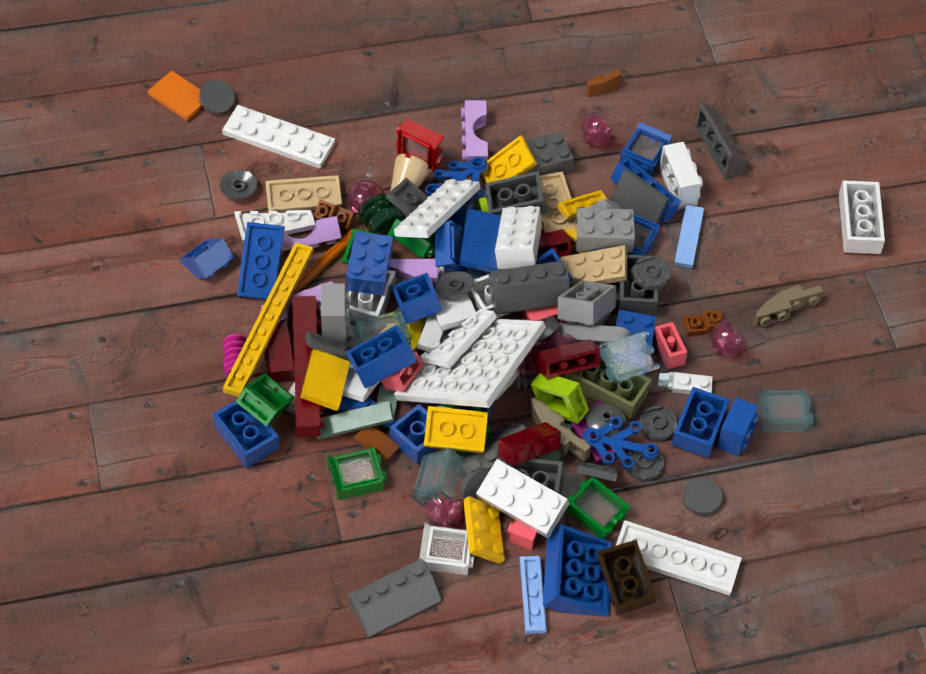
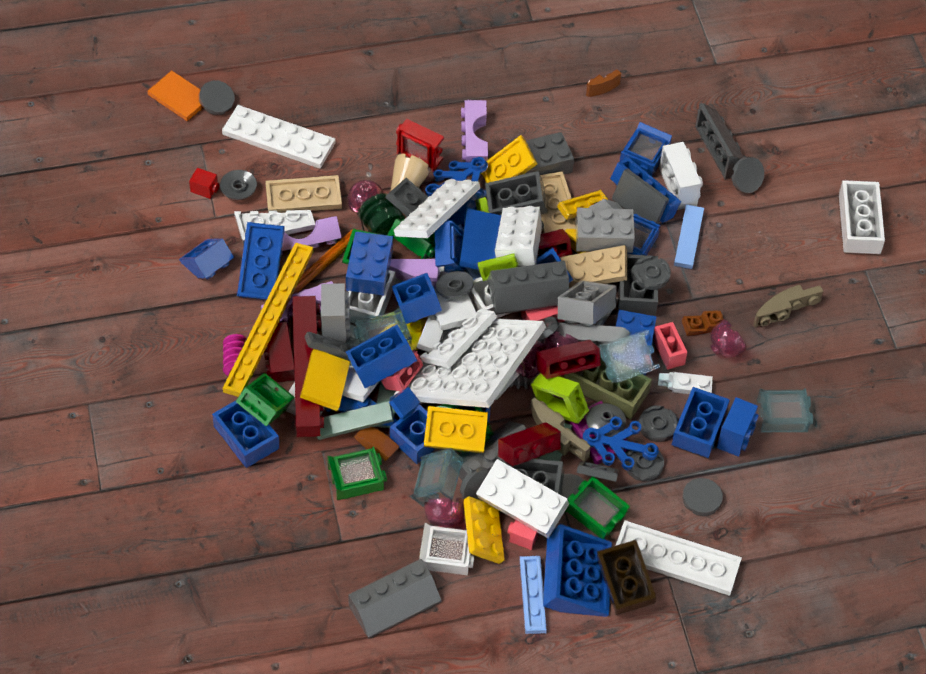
(204, 183): none -> red brick
(344, 216): dark orange slope -> none
(404, 402): none -> blue slope
(498, 263): none -> lime tile
(596, 131): clear pink cylinder -> none
(748, 174): none -> dark grey tile

